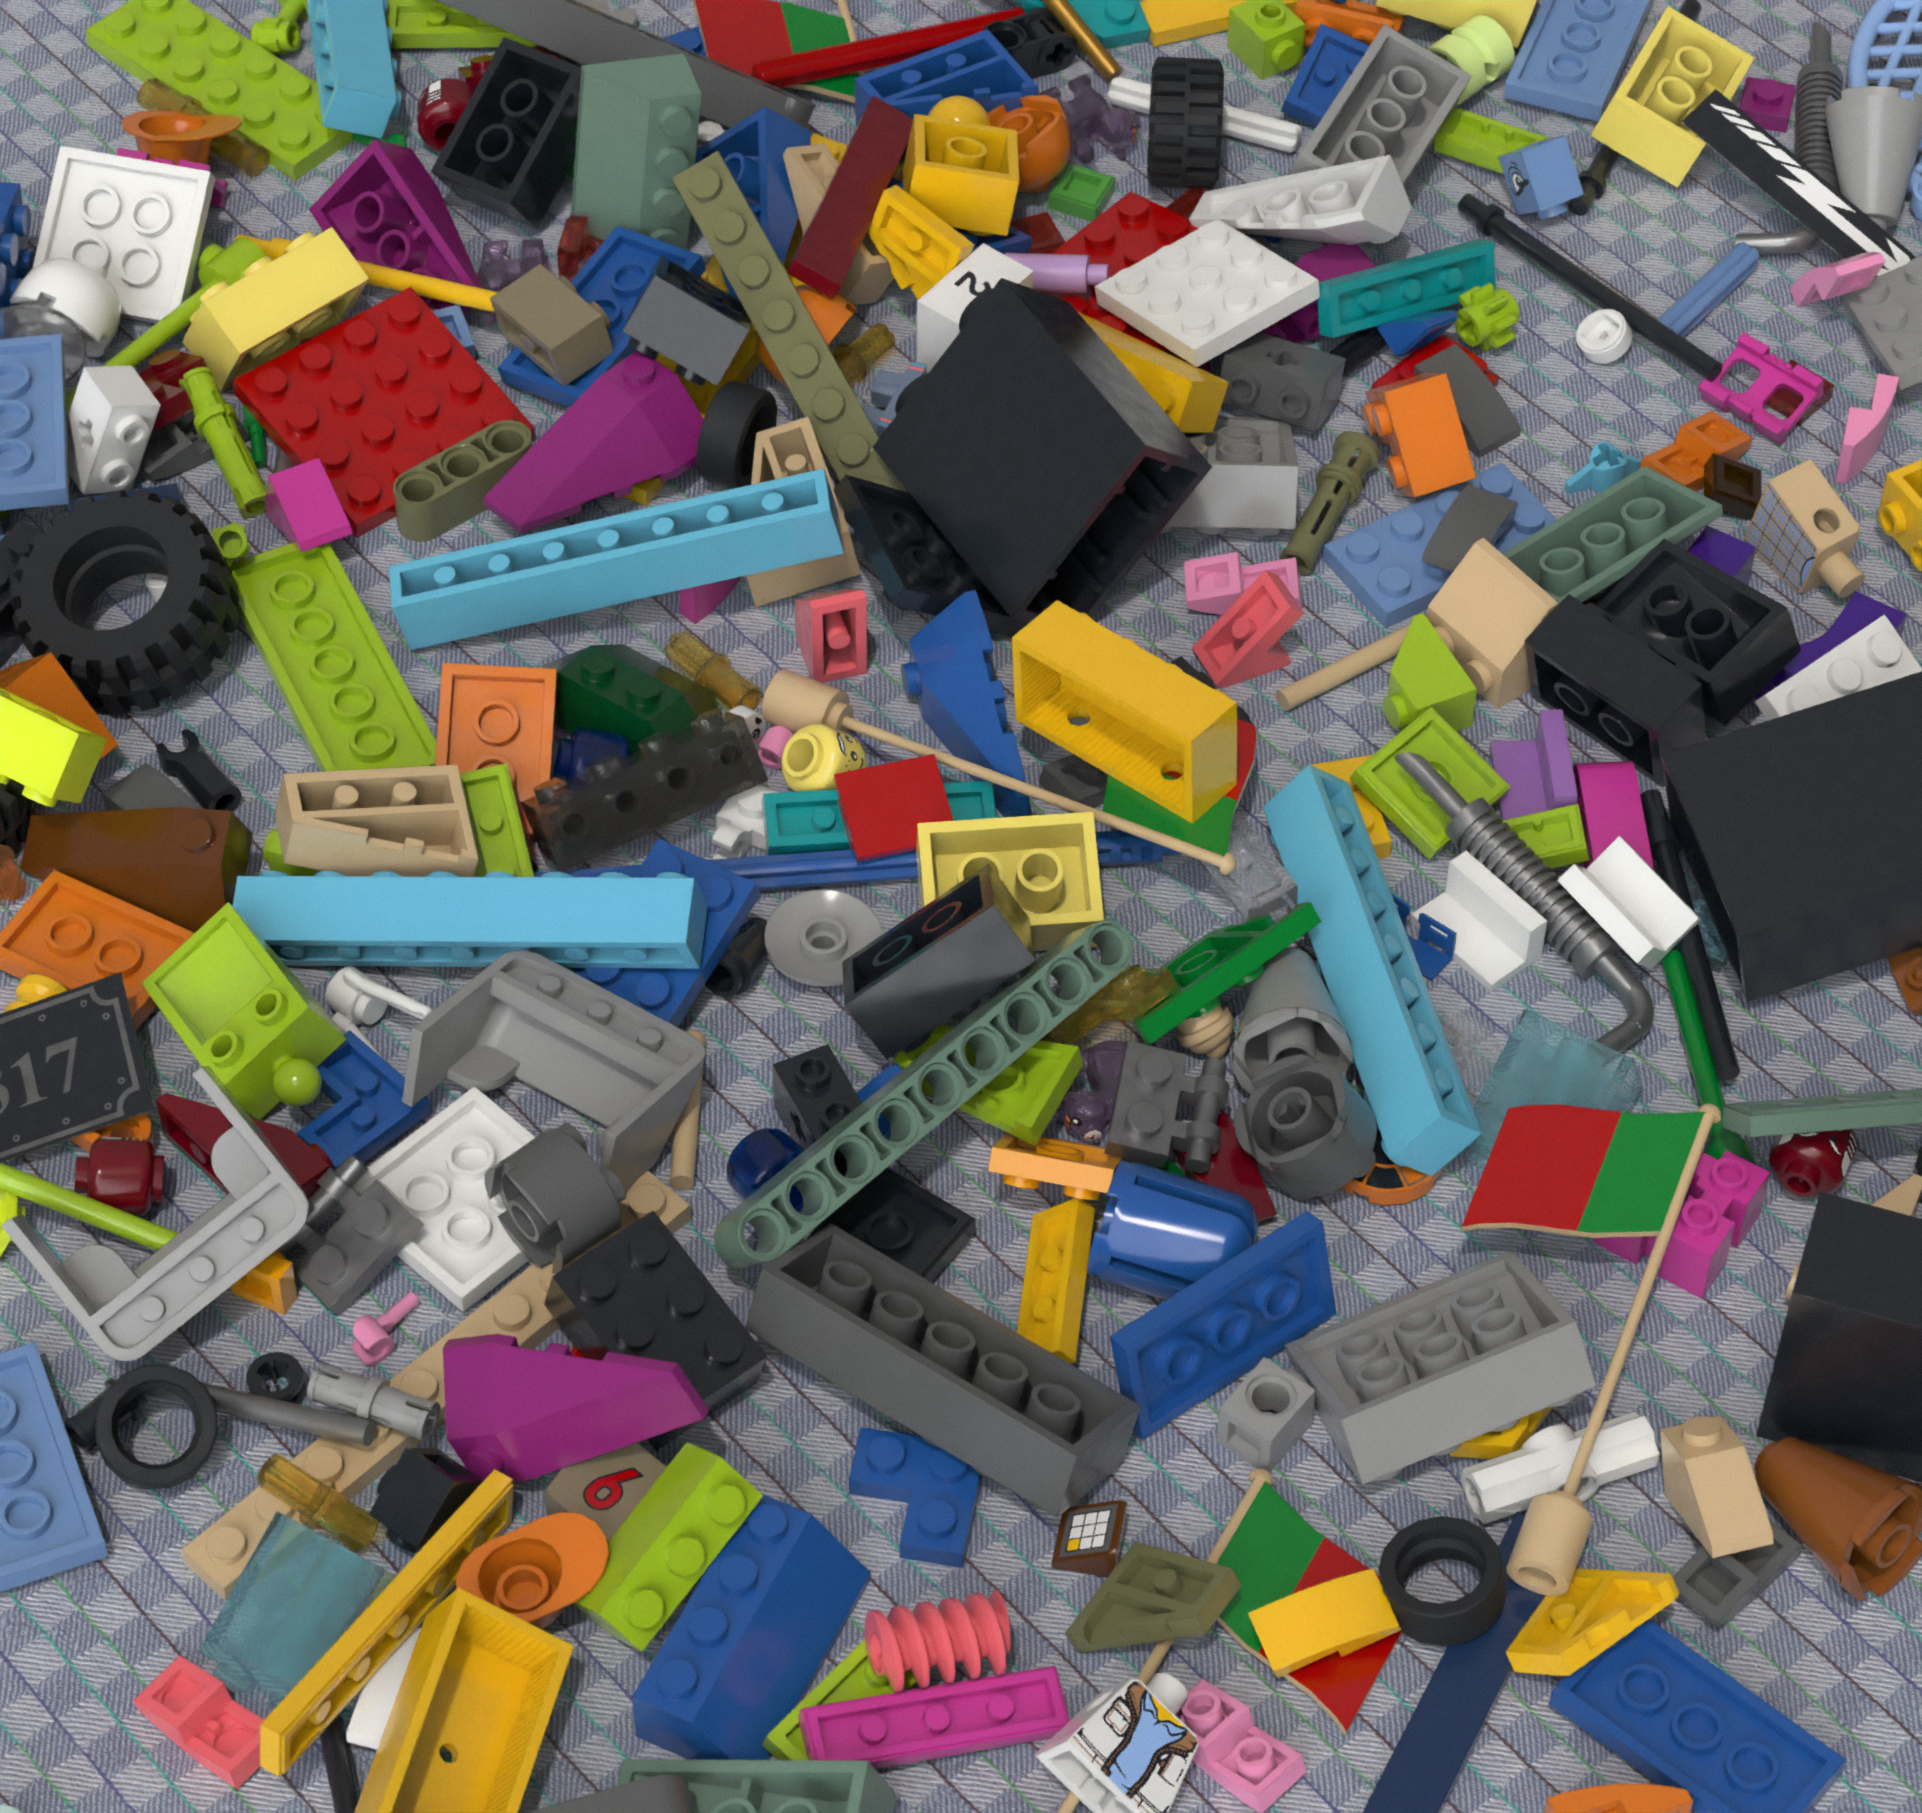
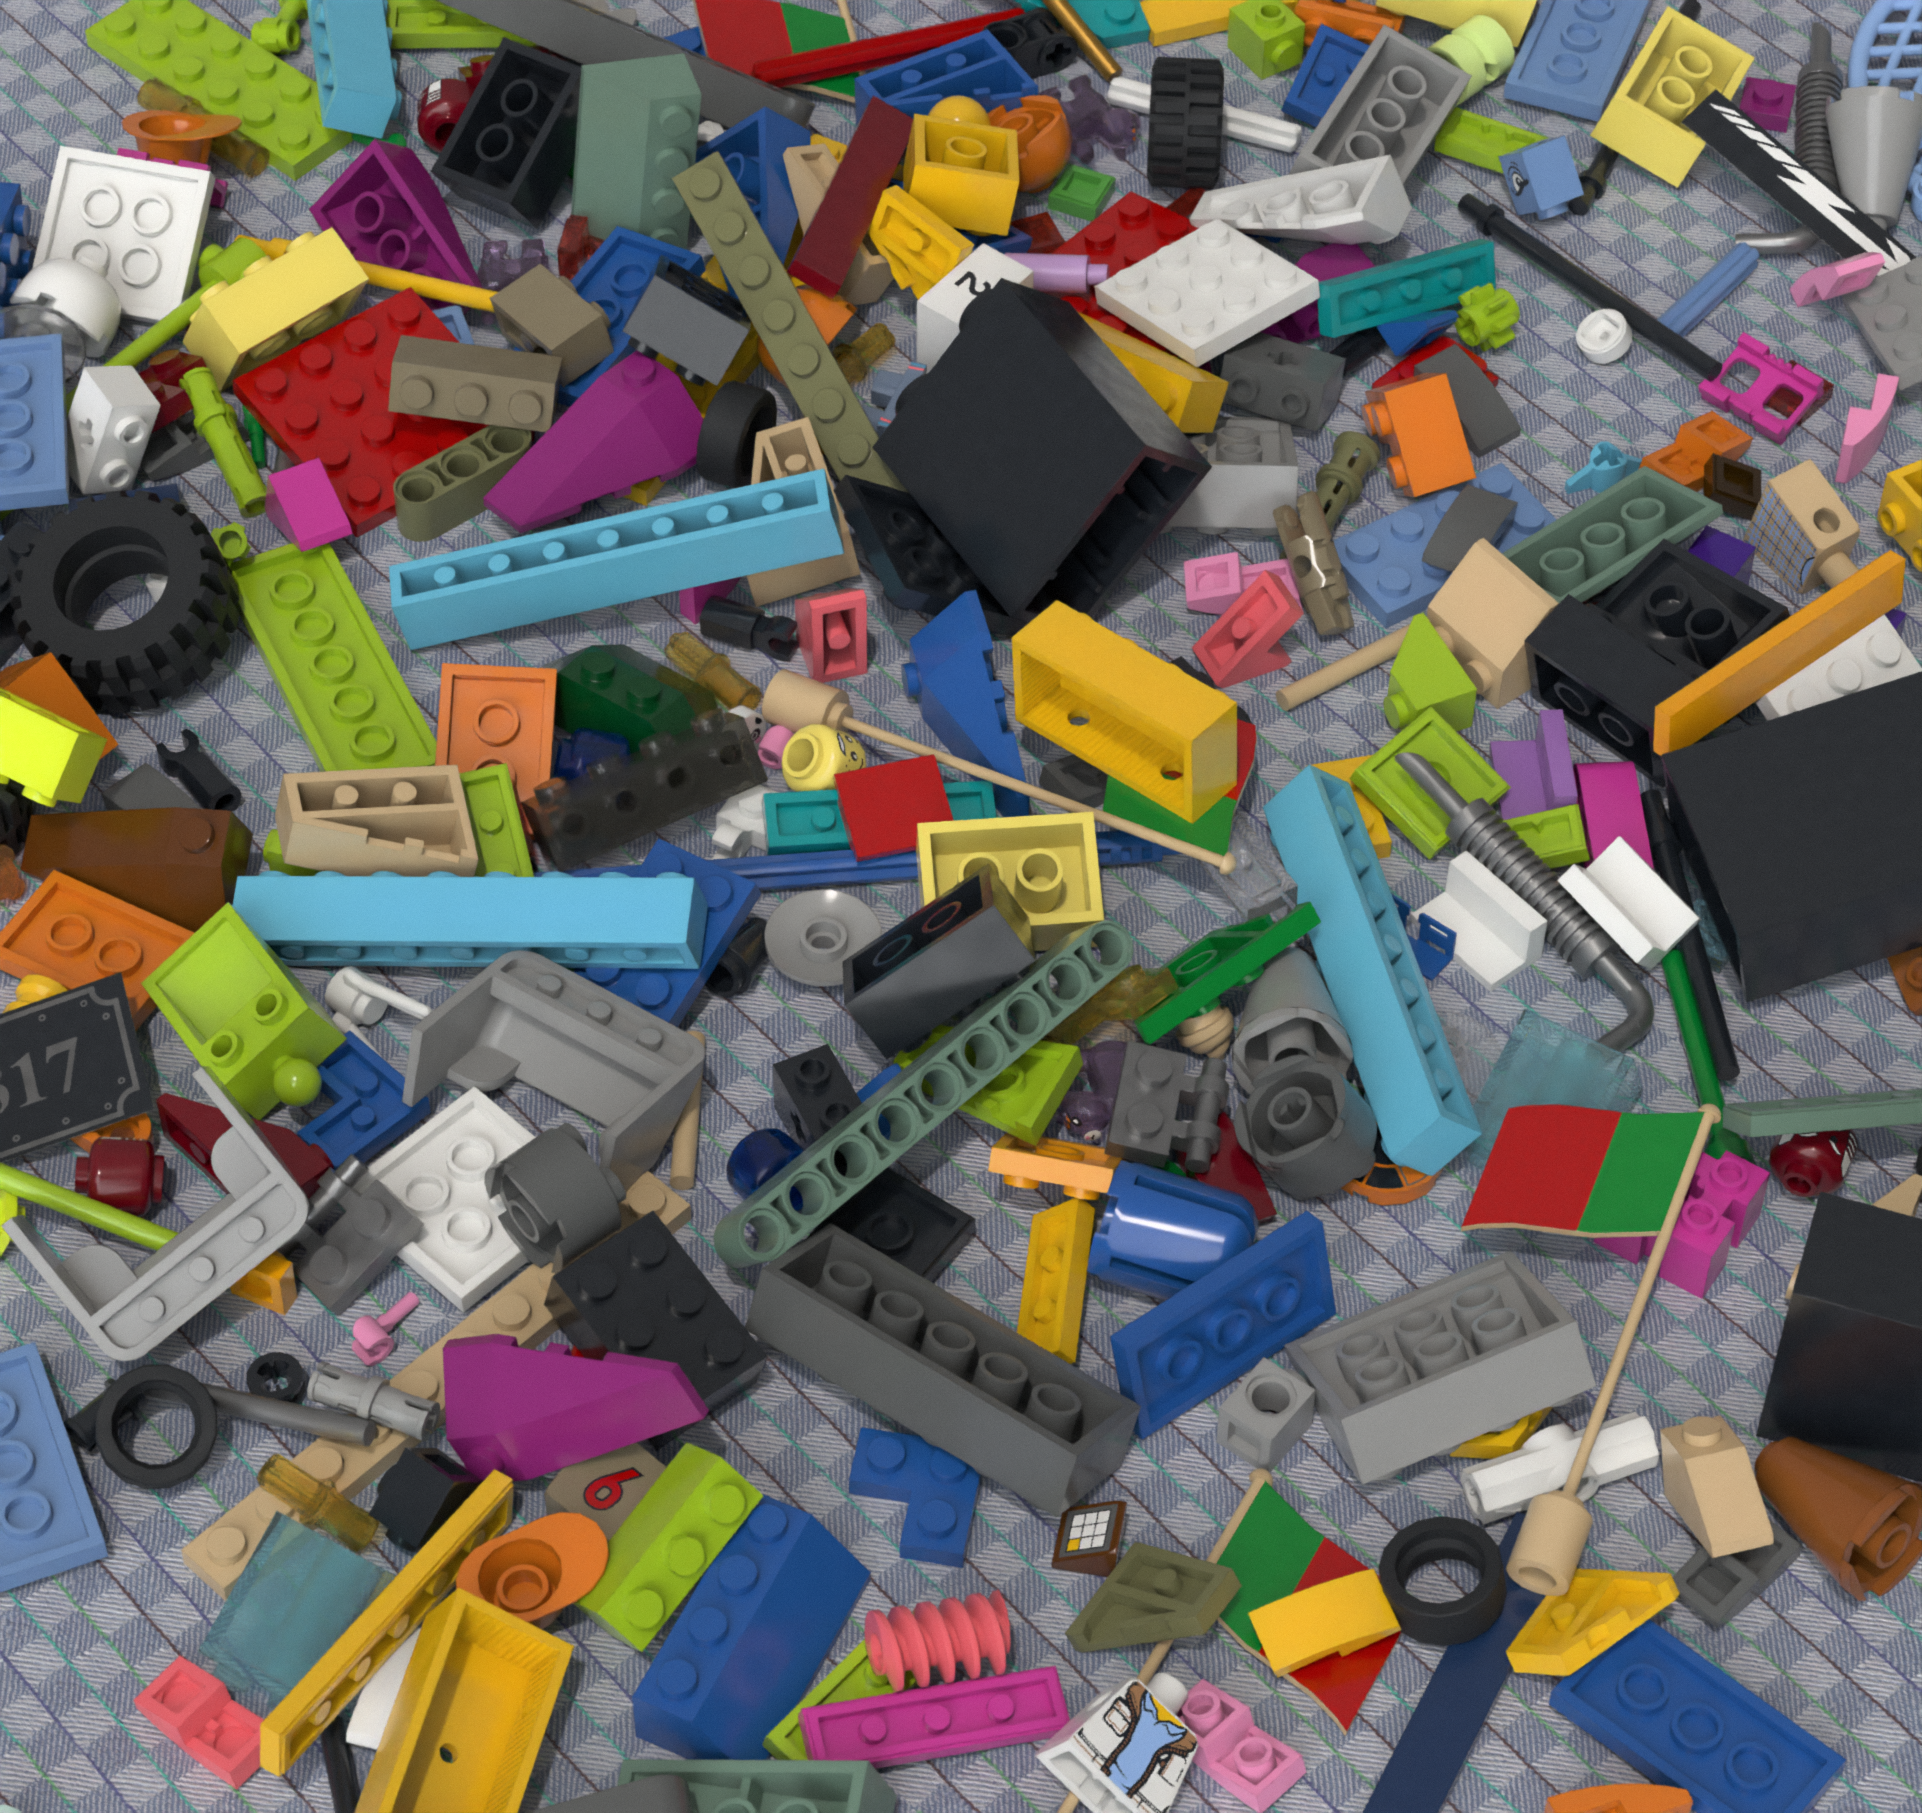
(475, 383): none -> dark tan brick
(748, 627): none -> black bar
(1315, 564): none -> dark tan hinge
(1779, 654): none -> light orange tile

